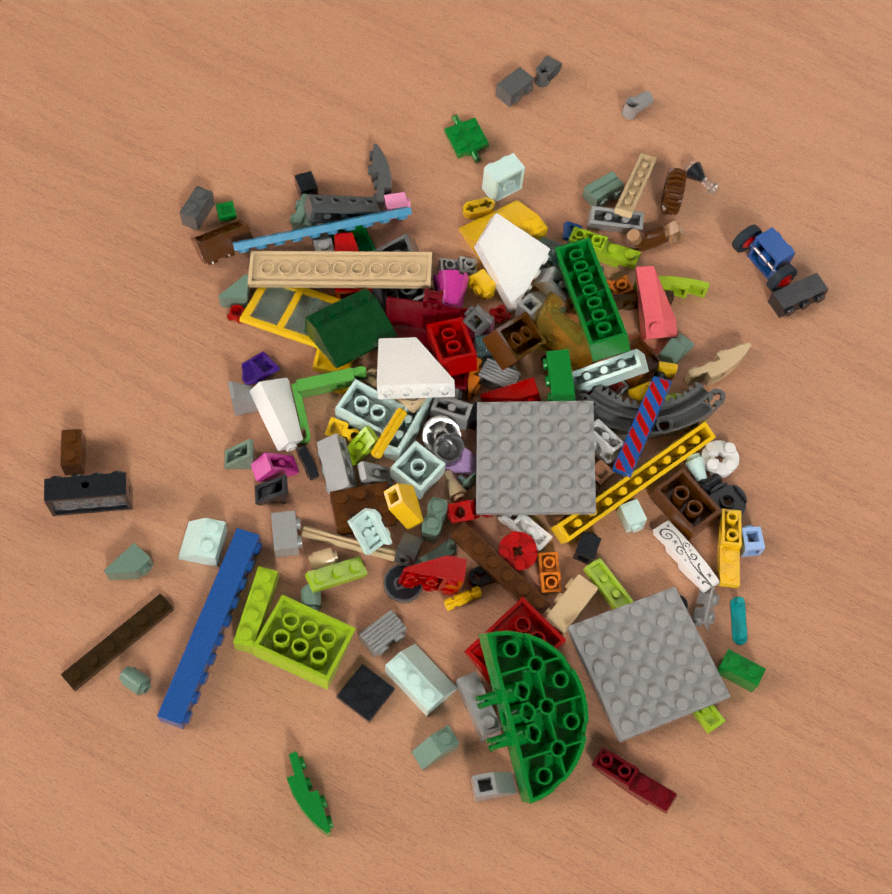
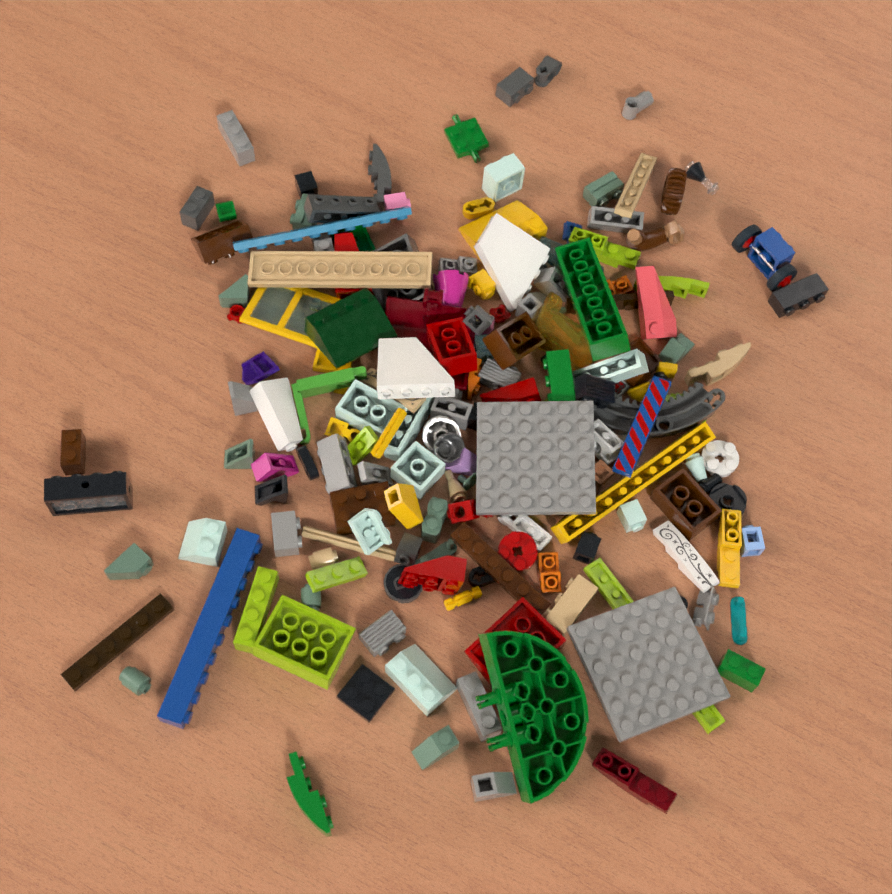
(235, 138): none -> light grey brick
(595, 389): none -> black brick

